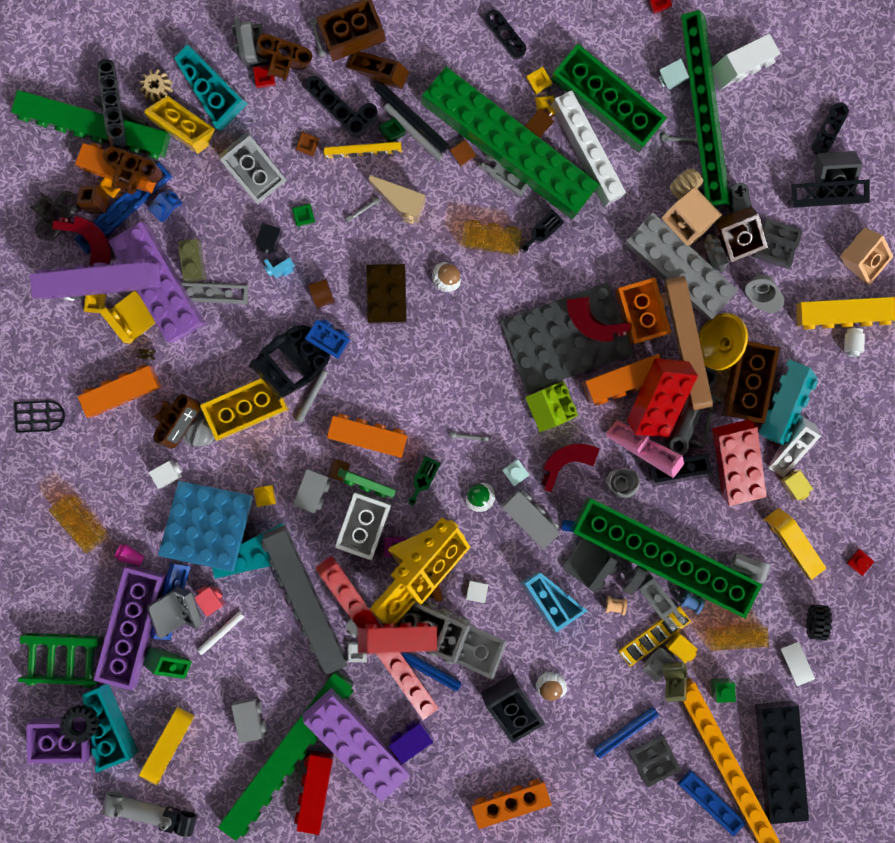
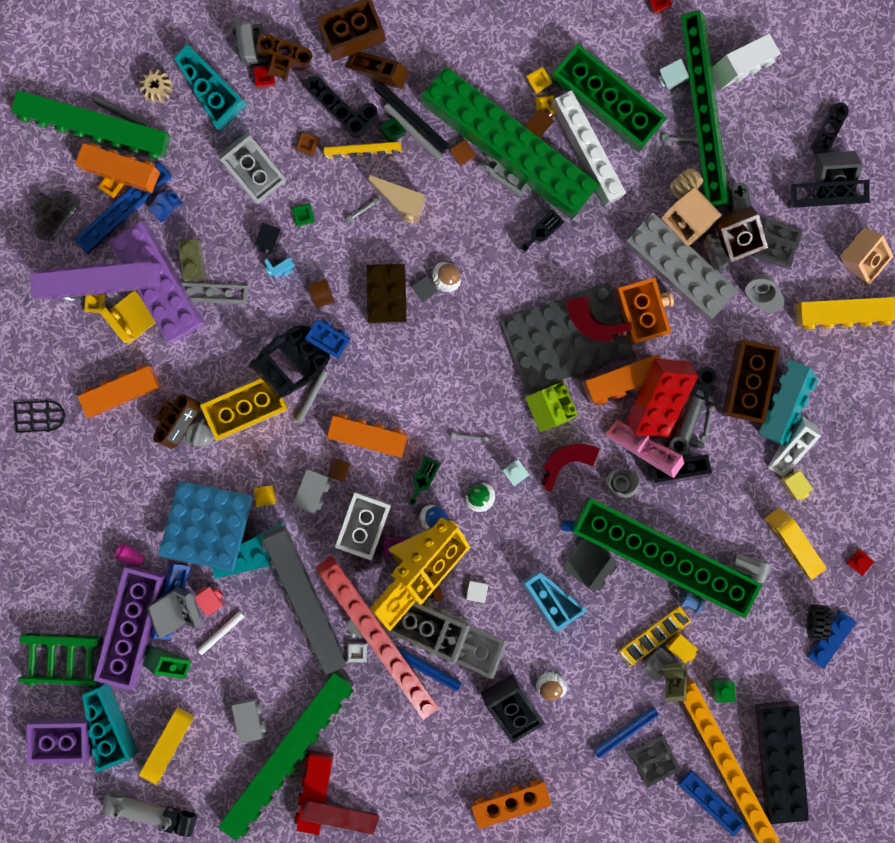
(71, 732): black tyre -> none
(78, 523): clear yellow brick -> none
(92, 199): reddish brown brick -> none
(92, 233): dark red arch -> none
(111, 103): black beam -> none
(126, 177): reddish brown beam -> none
(146, 354): dark brown bush -> none
(166, 474): white brick -> none
(180, 124): yellow slope -> none
(313, 22): light grey hinge -> none
(340, 816): none -> dark red tile
(355, 744): medium lavender brick -> none
(366, 483): green plate -> none
(396, 639): red brick -> none
(410, 741): dark purple brick -> none
(424, 289): none -> dark grey tile
(430, 516): none -> blue hair
(491, 238): clear yellow brick -> none
(518, 42): black beam -> none
(531, 518): light grey brick -> none
(616, 605): light nougat bush -> none
(634, 580): dark grey beam -> none
(660, 602): light grey hinge -> none
(688, 339): medium nougat beam -> none
(723, 341): yellow dish -> none
(737, 637): clear yellow brick -> none
(739, 462): brick -> none
(797, 664): white slope -> none
(824, 650): none -> blue plate
(854, 342): white brick -> none

